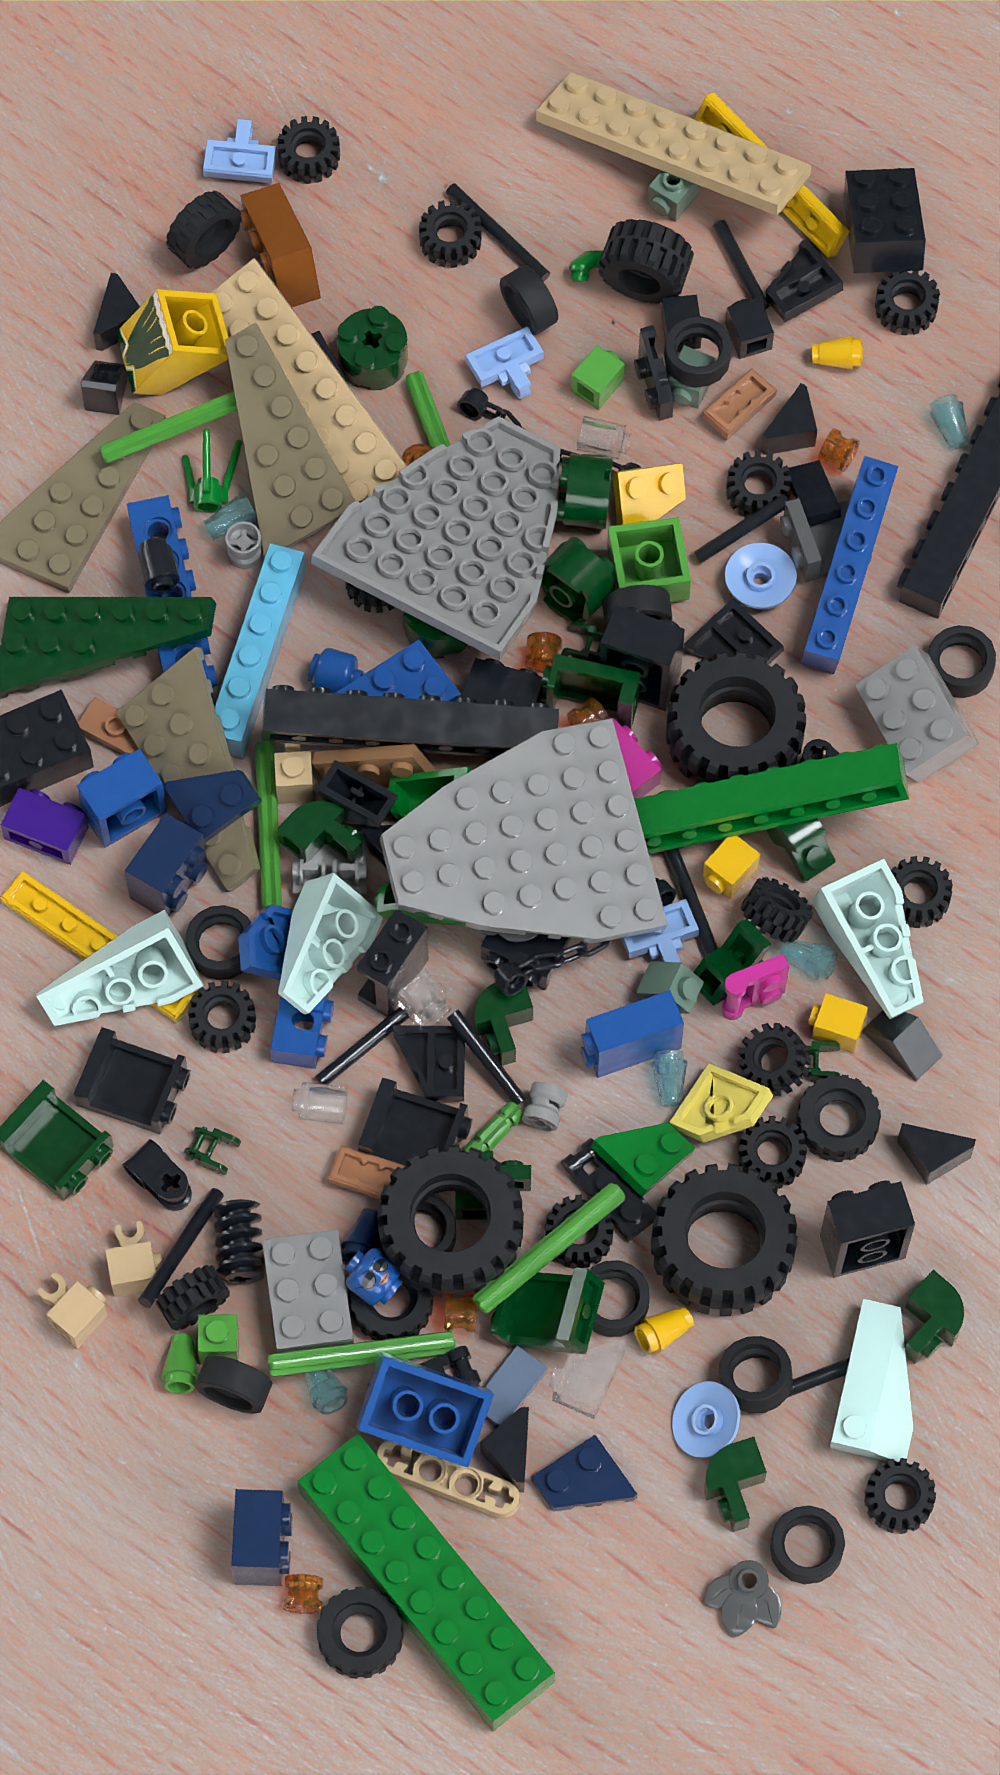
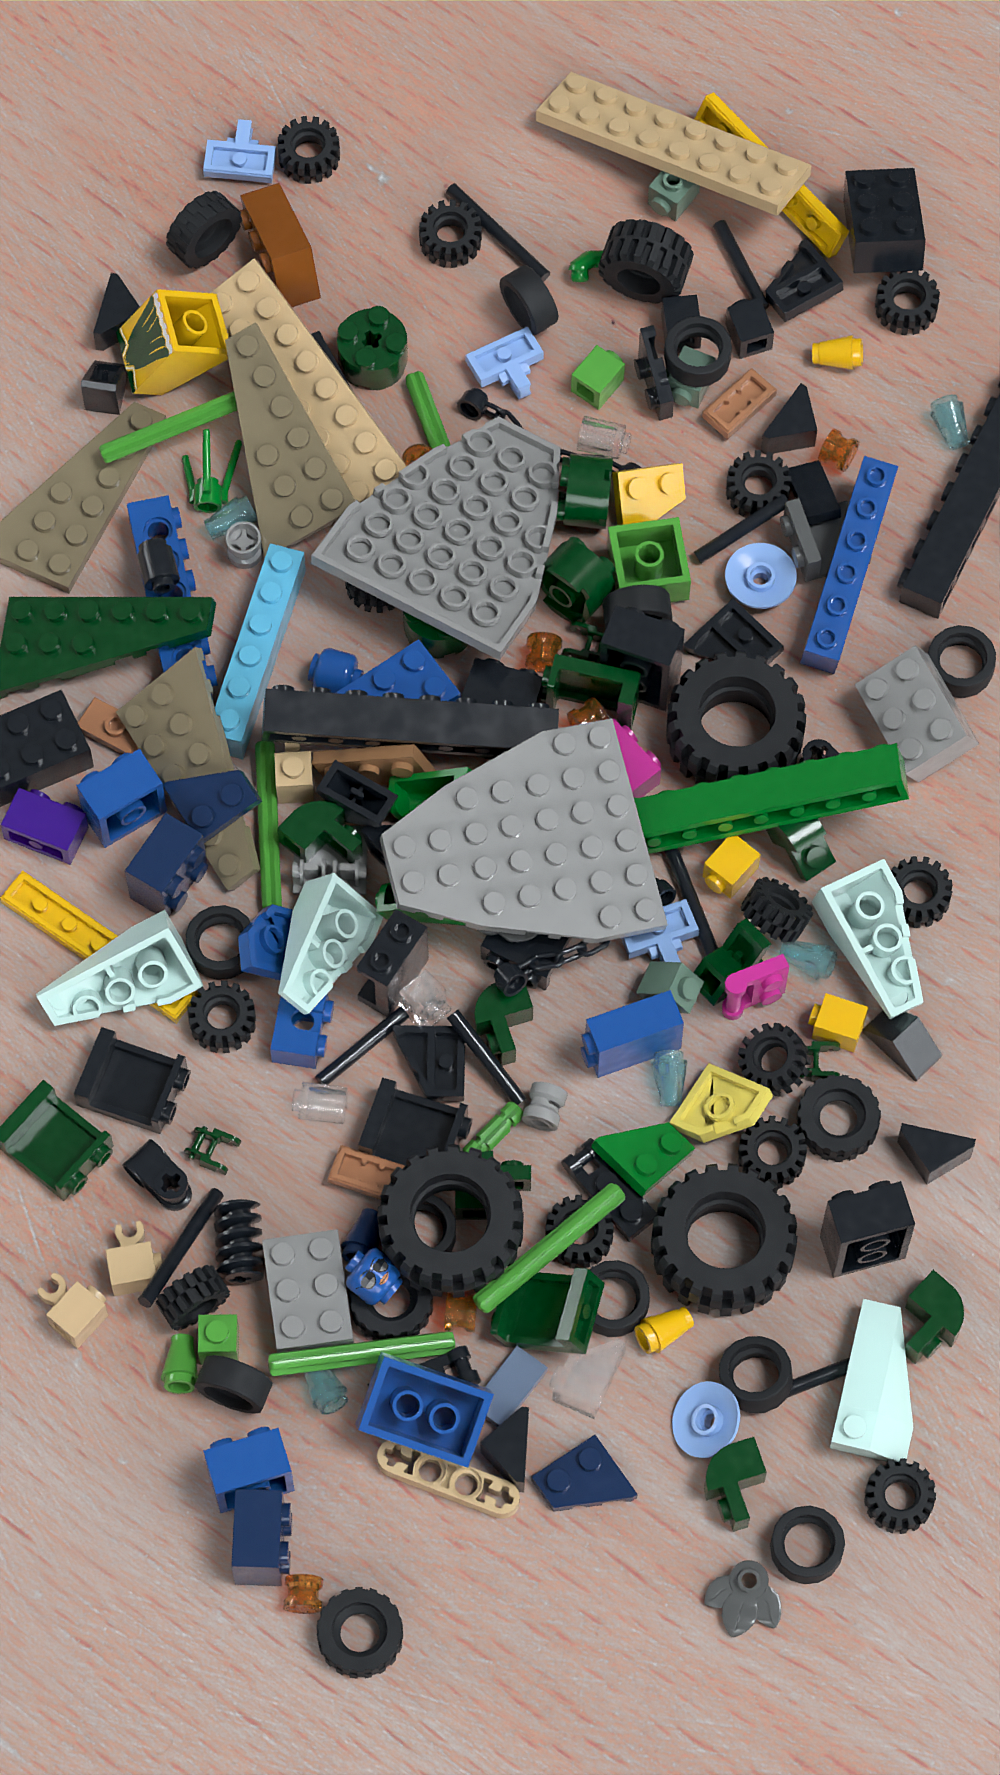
(249, 1464): none -> blue brick
(426, 1582): green brick -> none

